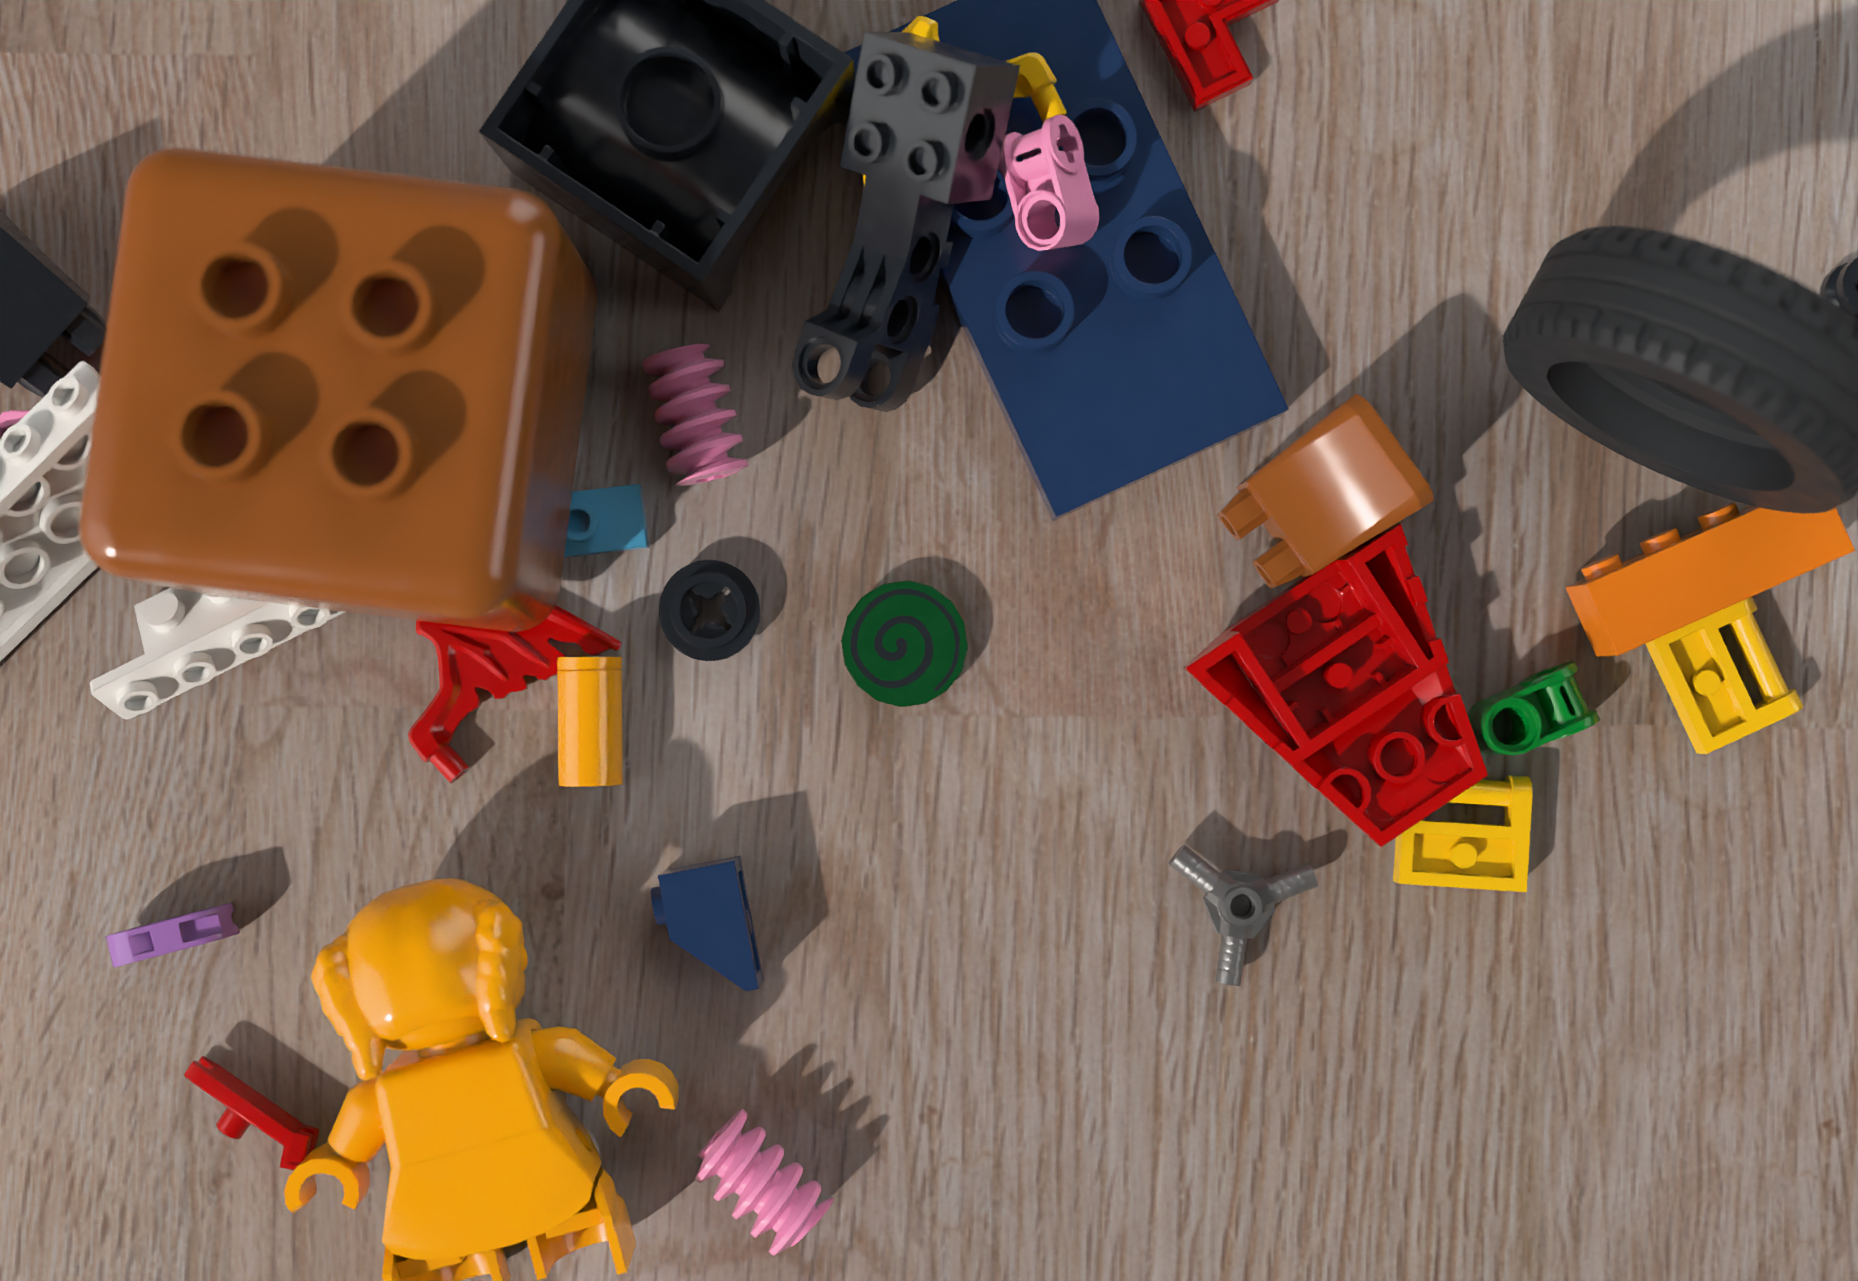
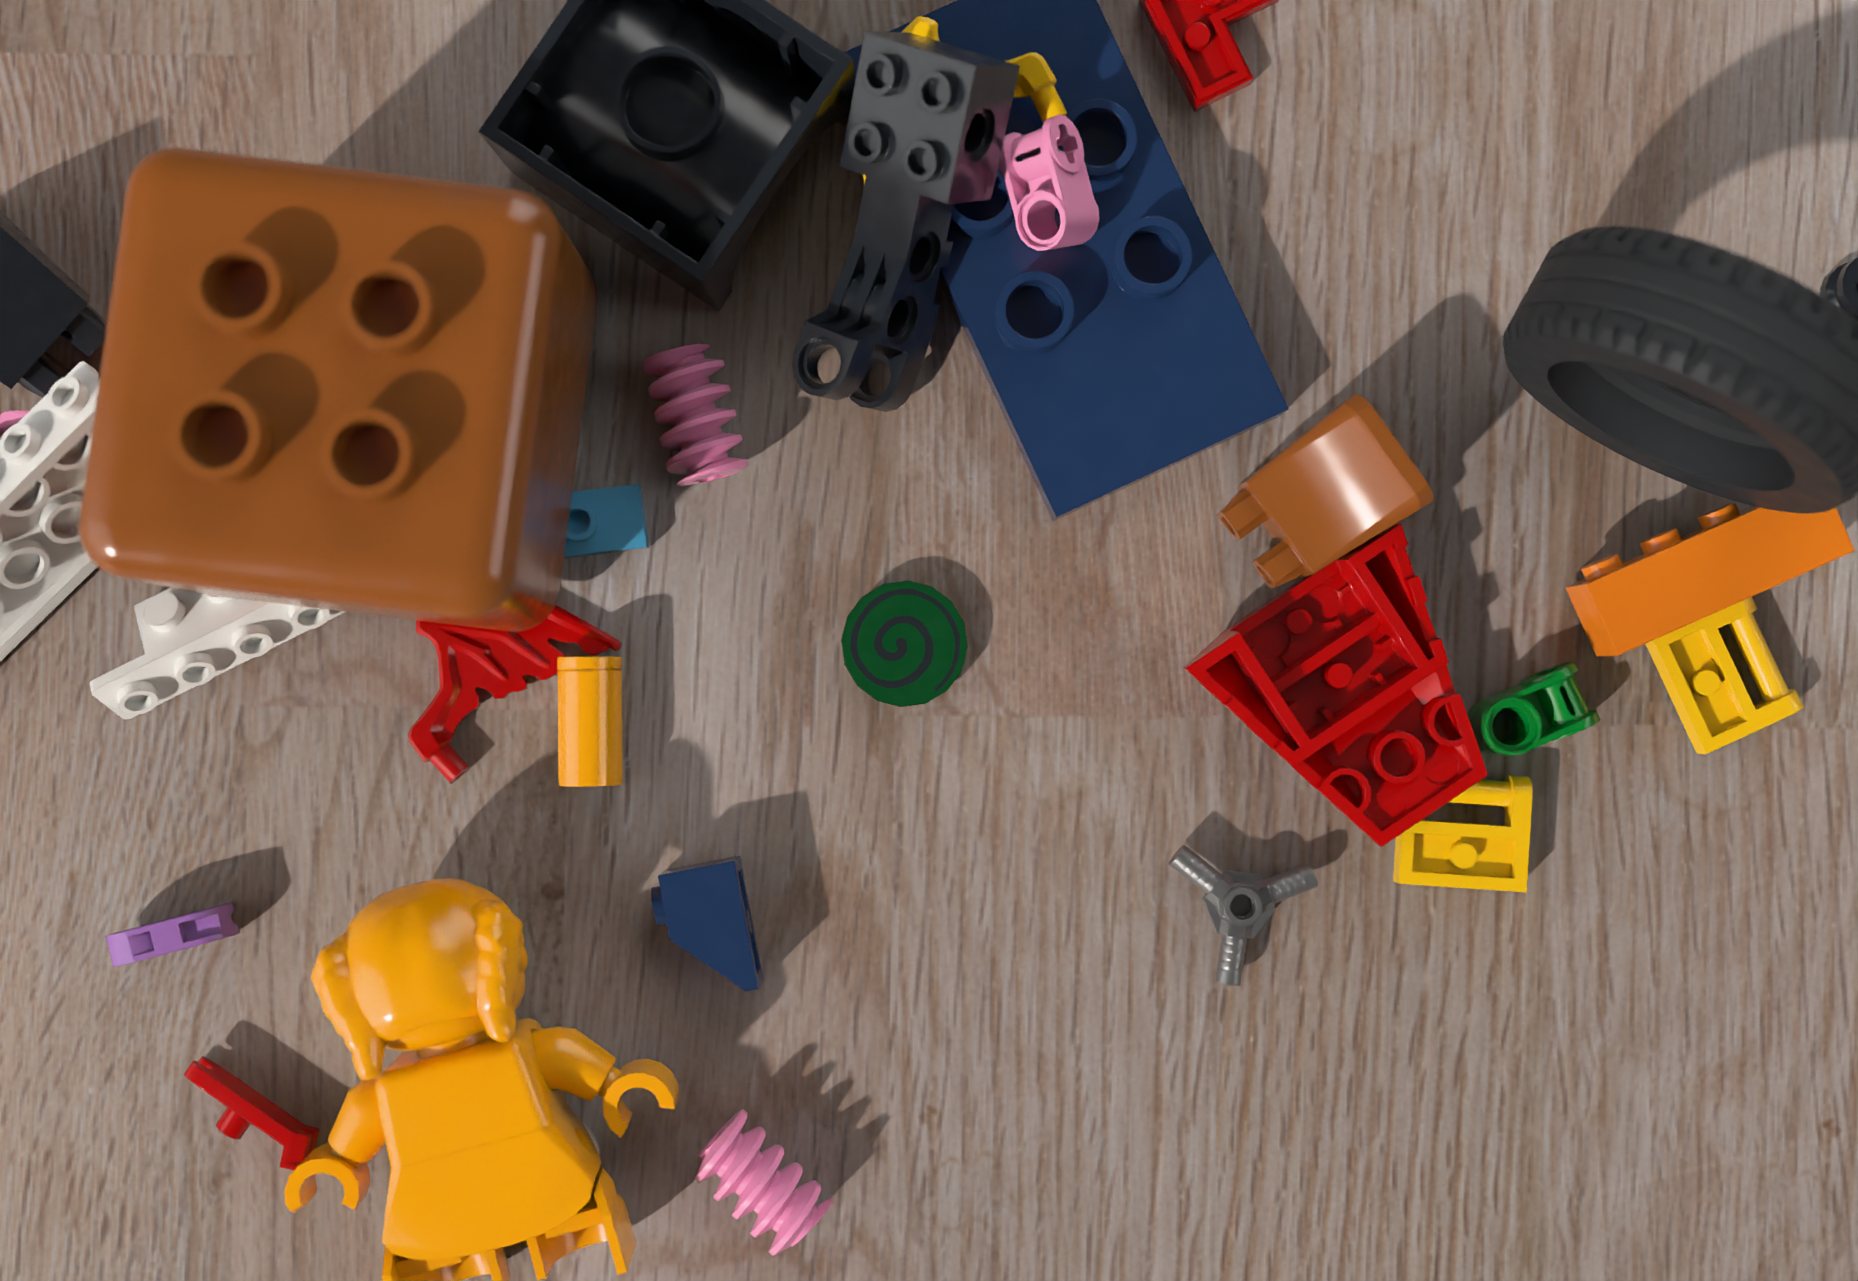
(708, 580): black gear -> none

